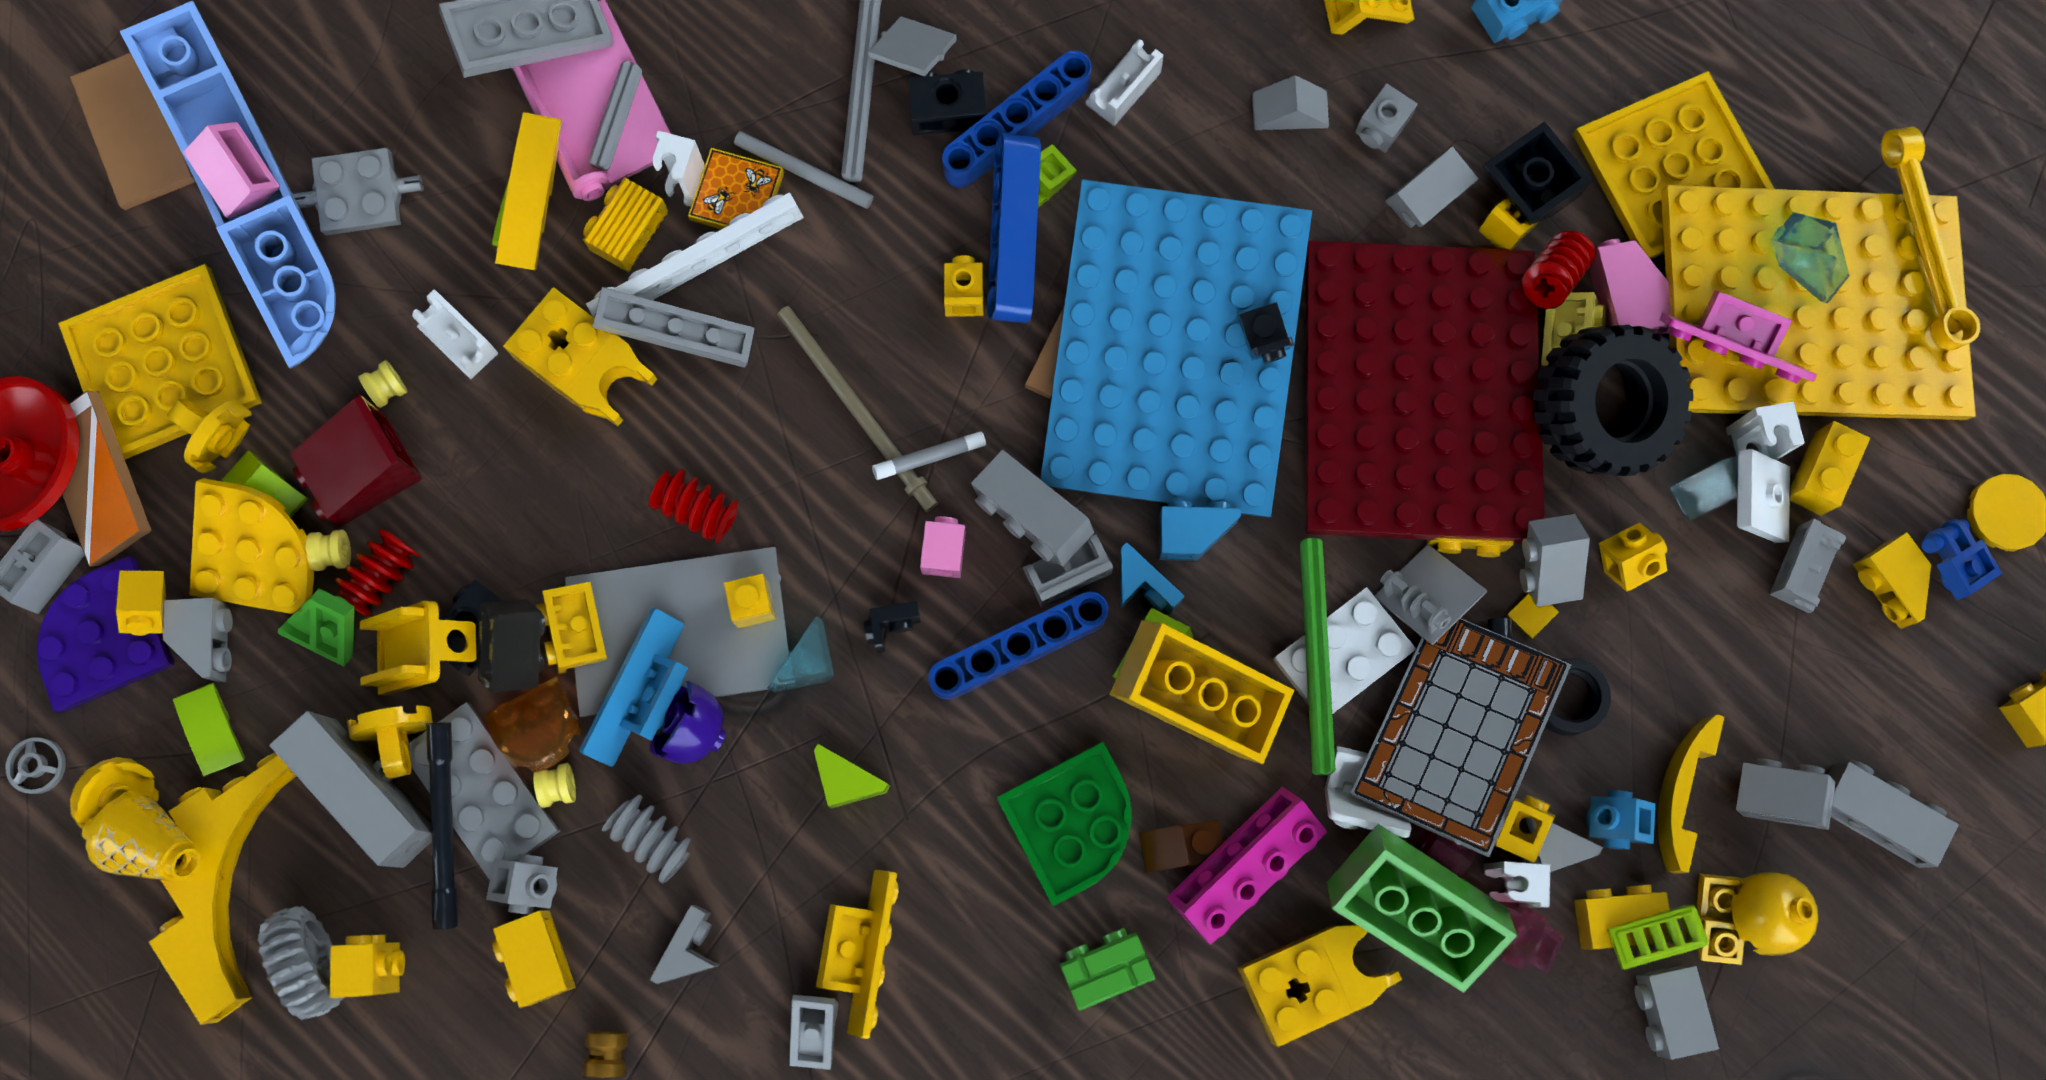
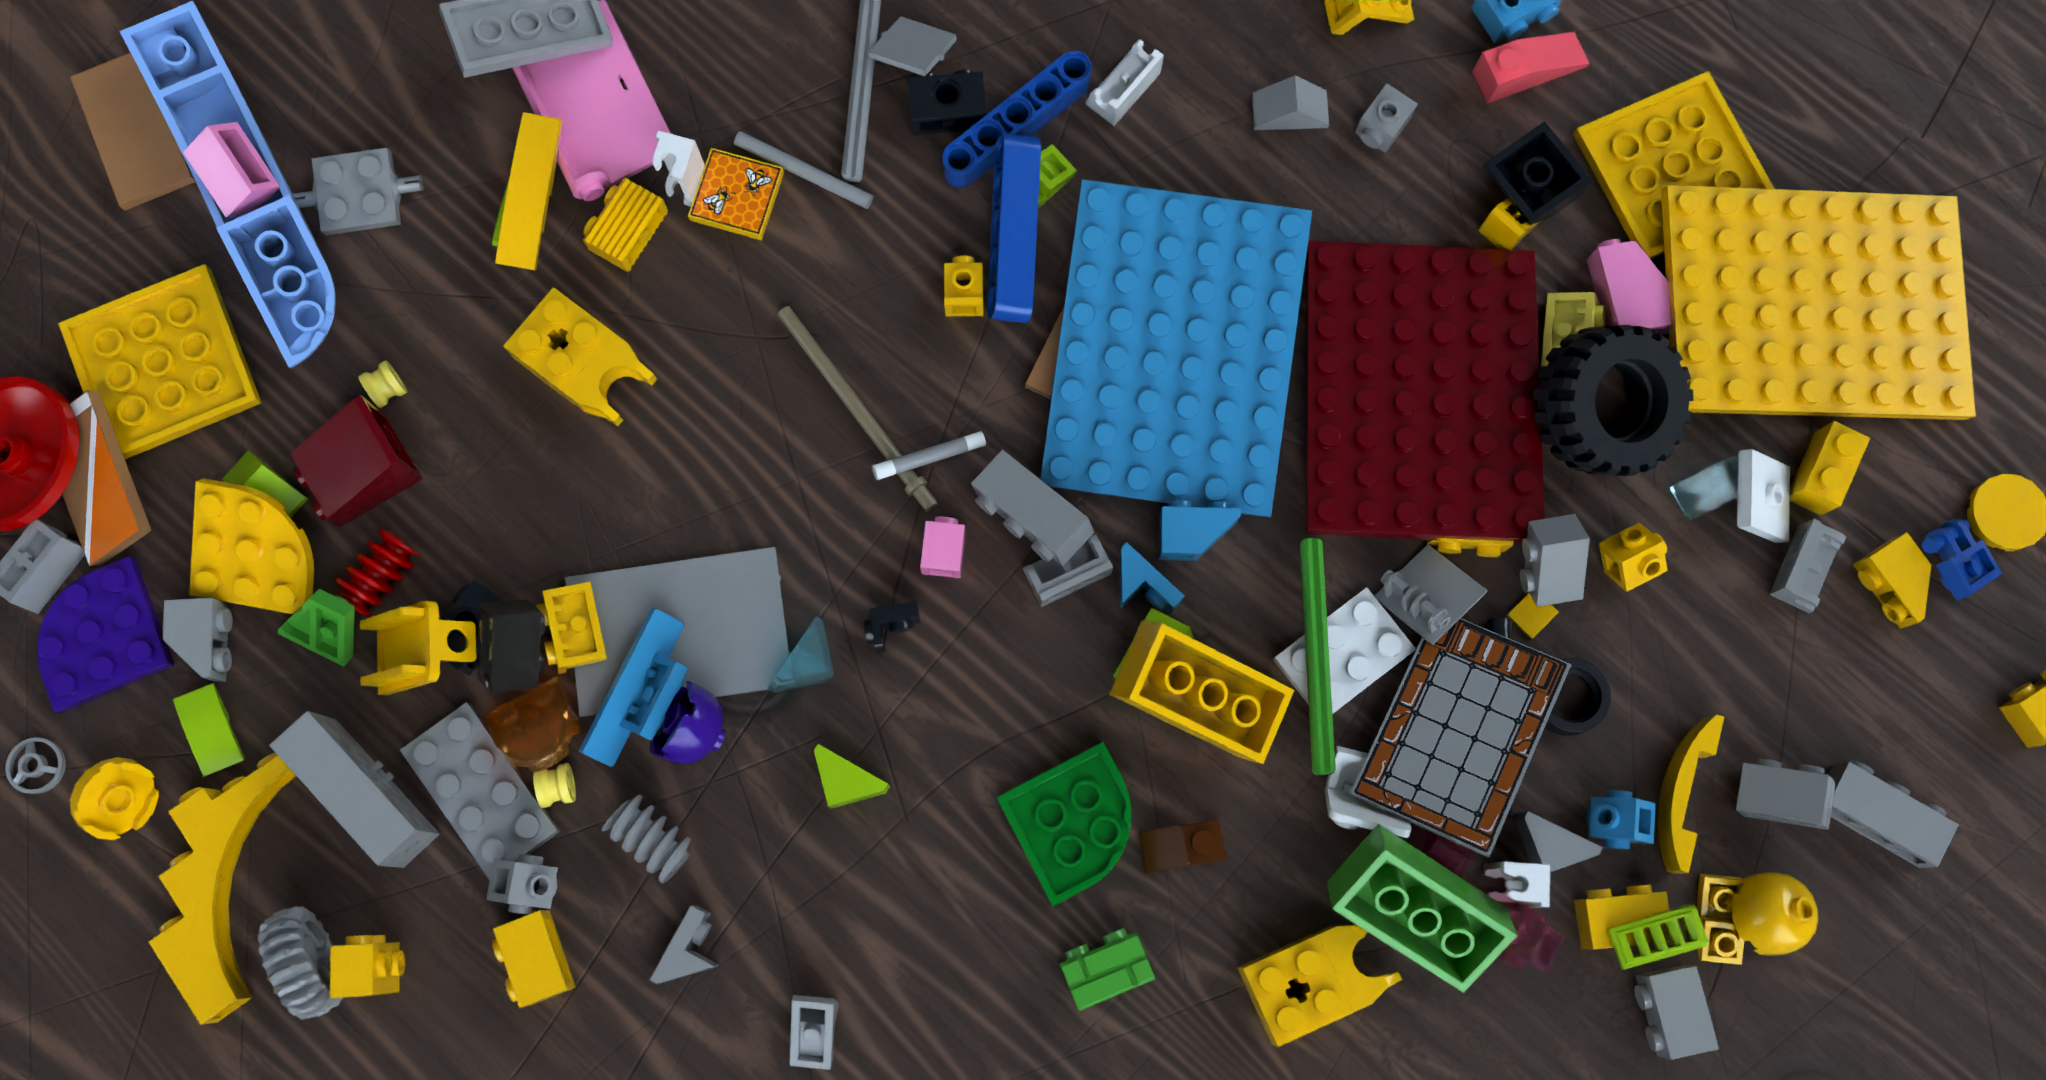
(139, 840): yellow cone -> none
(140, 602): yellow brick -> none
(211, 432): yellow tile -> none
(328, 550): light yellow wheel -> none
(391, 730): yellow tile -> none
(444, 892): black piece -> none
(454, 335): white hinge -> none
(605, 1054): pearl gold wheel -> none
(615, 115): light grey axle -> none
(673, 327): light grey plate -> none
(693, 506): red piece -> none
(710, 250): white plate -> none
(750, 601): yellow brick -> none
(855, 951): yellow bracket -> none
(1032, 631): blue beam -> none
(1247, 865): dark pink brick -> none
(1265, 333): black bracket -> none
(1432, 189): light grey hinge -> none
(1517, 841): yellow brick -> none
(1527, 64): none -> coral slope
(1558, 269): red piece -> none
(1744, 329): dark pink bracket -> none
(1771, 428): white hinge -> none
(1811, 254): clear light blue slope -> none
(1904, 151): yellow piece -> none

